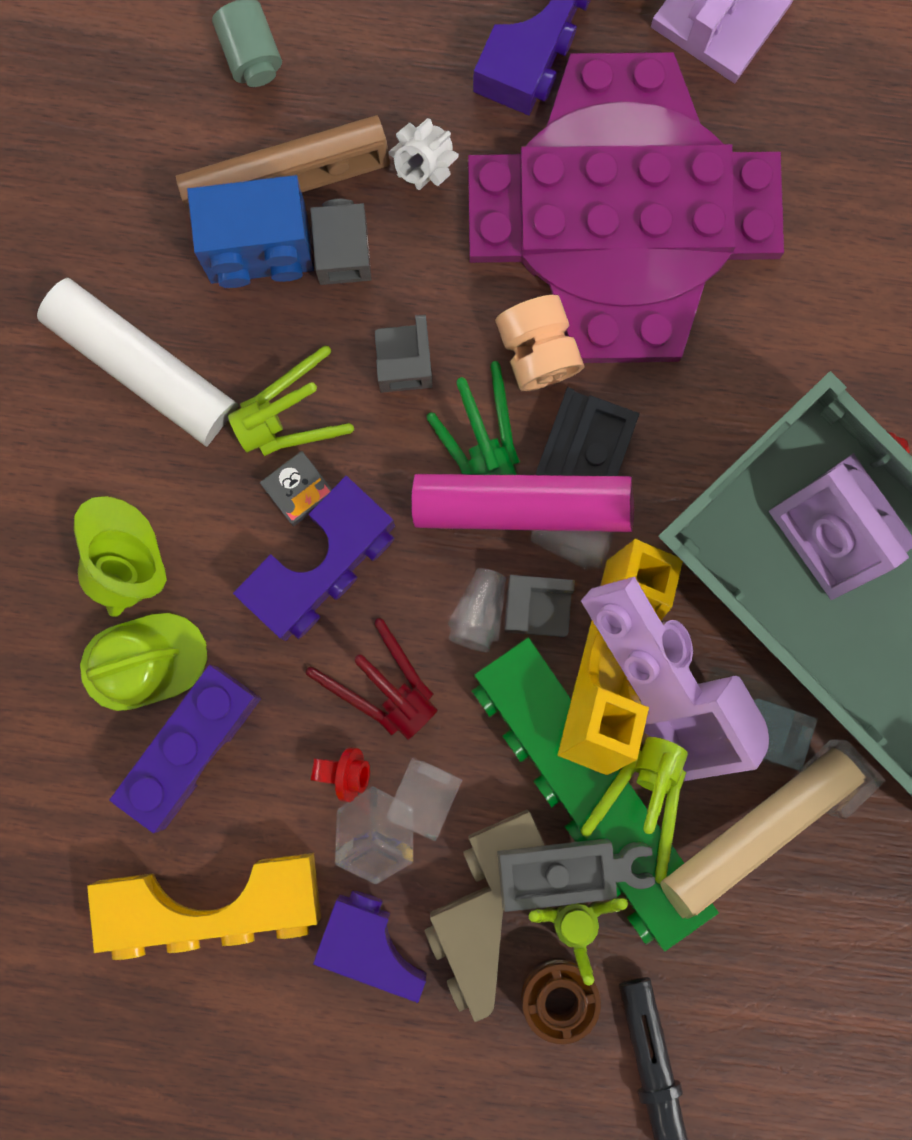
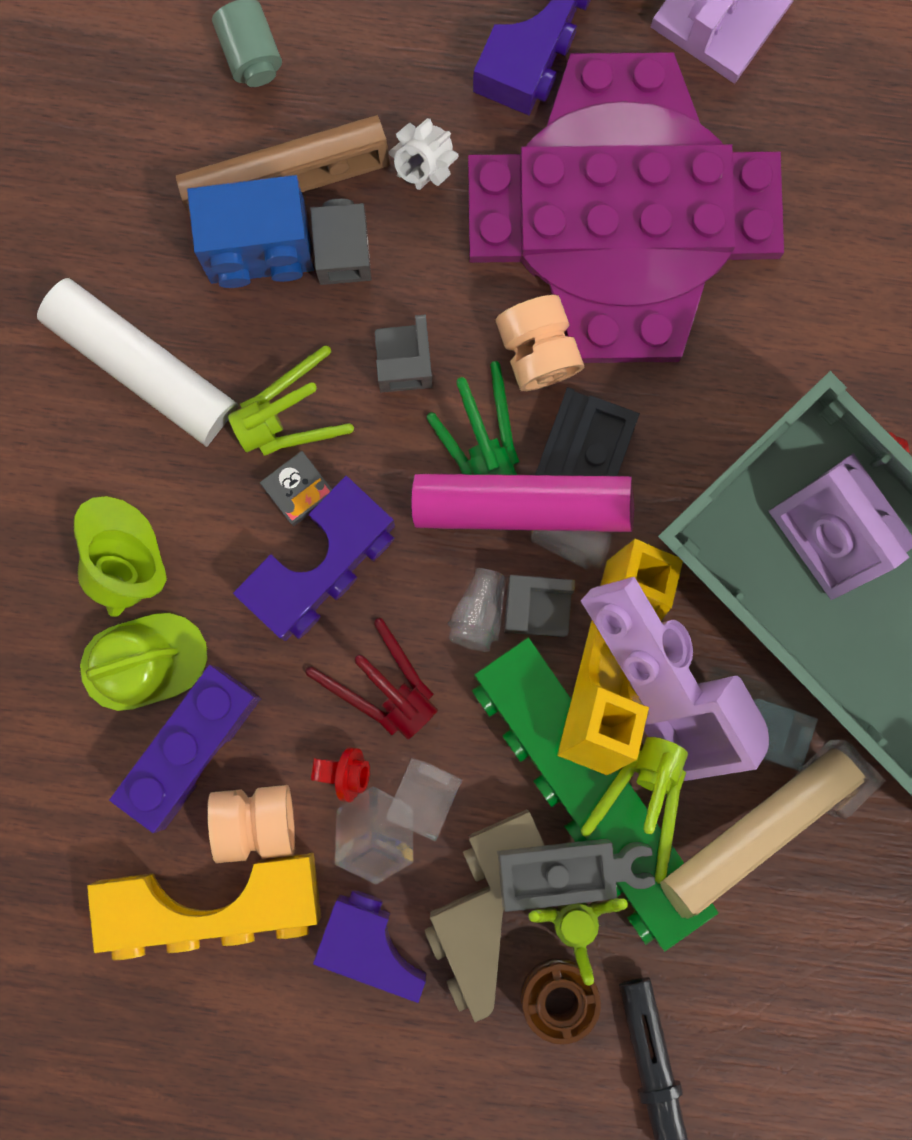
(251, 824): none -> light nougat wheel

